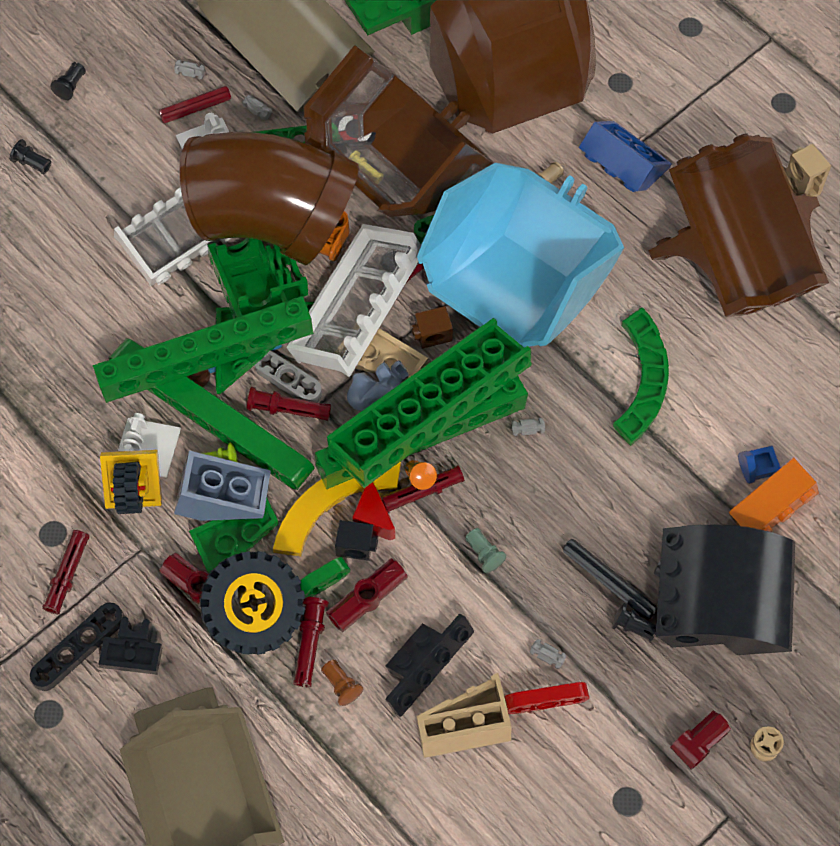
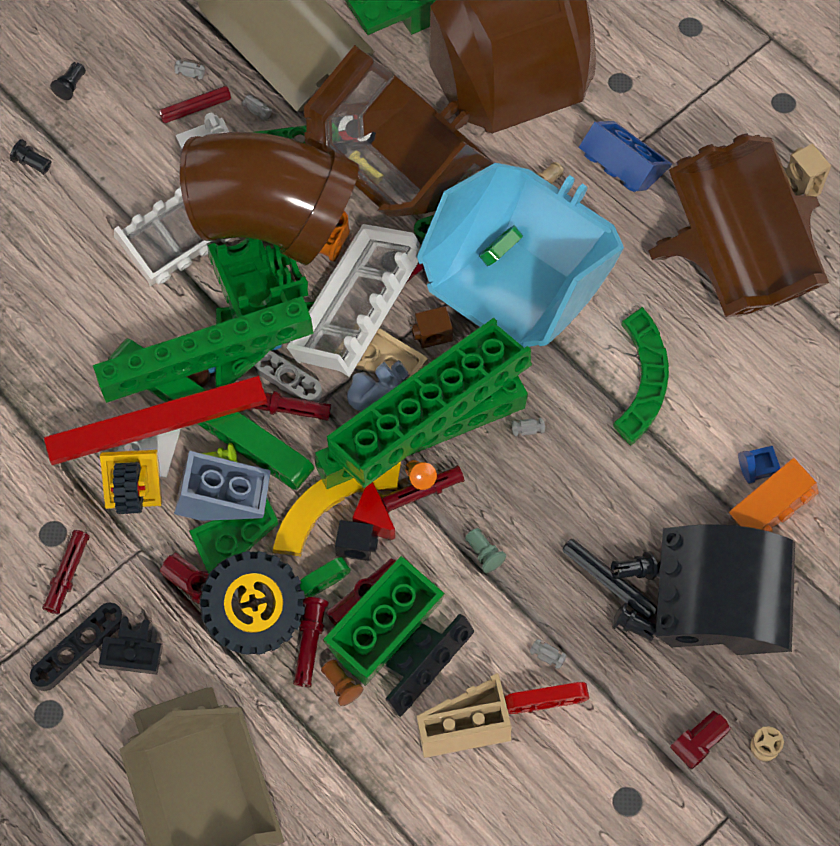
(155, 420): none -> red tile
(383, 620): none -> green slope
(500, 245): none -> green beam
(639, 566): none -> black pin

